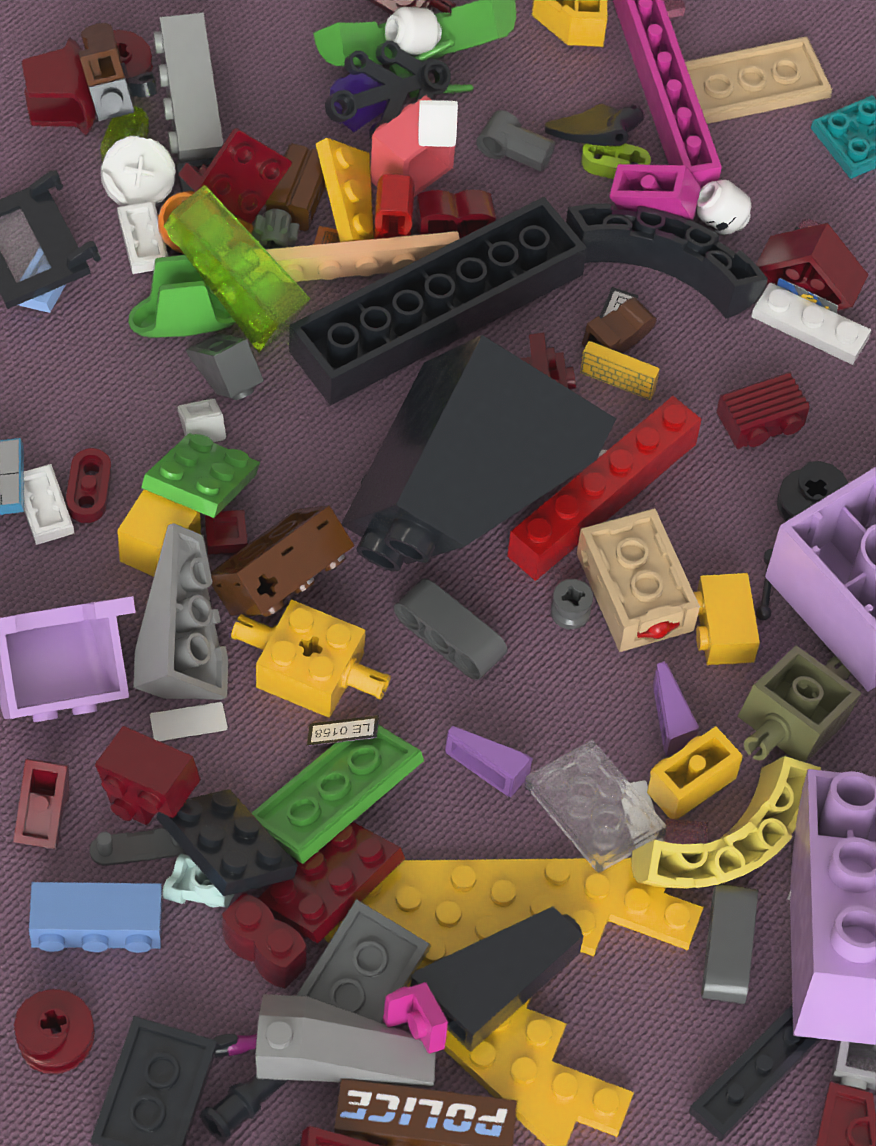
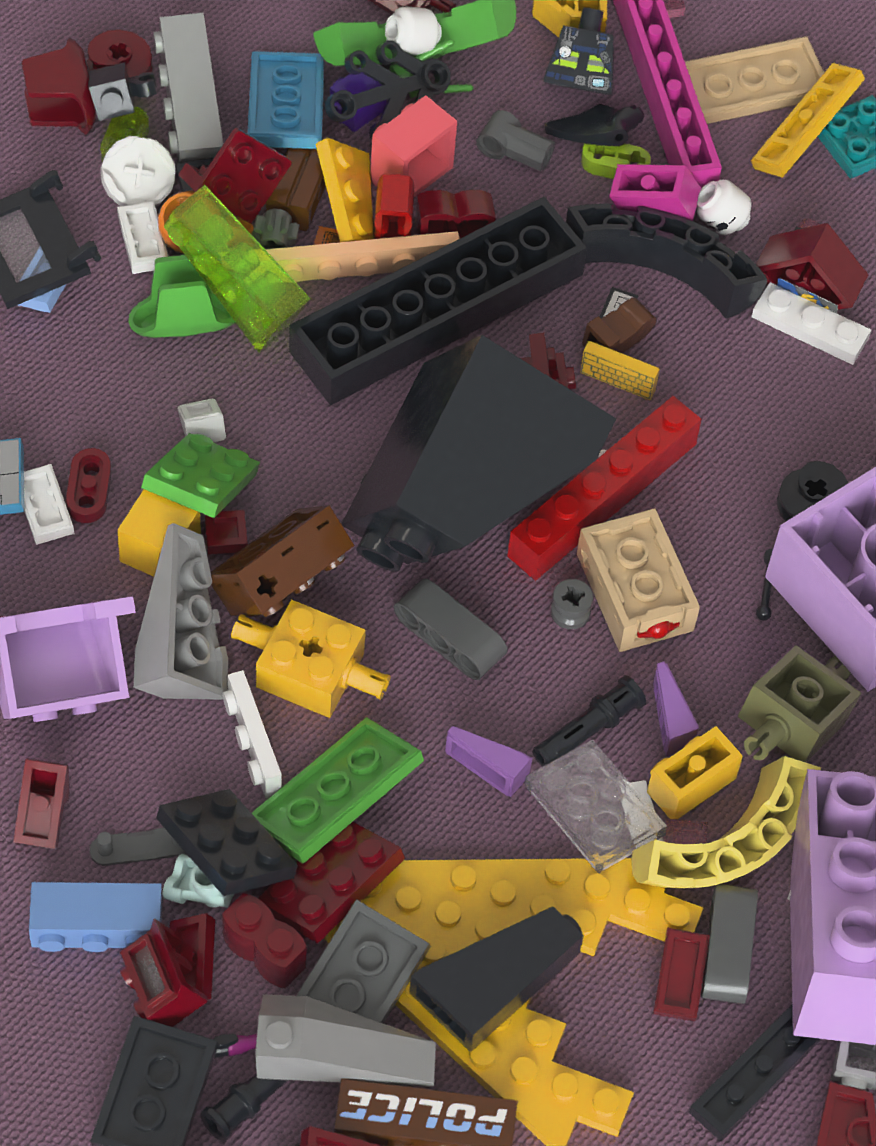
(50, 1051): dark red piece -> none
(101, 55): reddish brown leg -> none
(145, 776): dark red brick -> none
(159, 978): none -> dark red window
(188, 721): white sticker -> none
(198, 949): none -> dark red plate
(226, 365): dark grey slope -> none
(252, 734): none -> white plate
(286, 99): none -> dark azure tile
(343, 730): sticker -> none
(421, 1012): dark pink bracket -> none
(437, 123): white slope -> none
(583, 56): none -> torso
(603, 712): none -> black pin
(681, 974): none -> dark red tile
(726, 619): yellow brick -> none
(763, 410): dark red brick -> none
(807, 120): none -> yellow plate

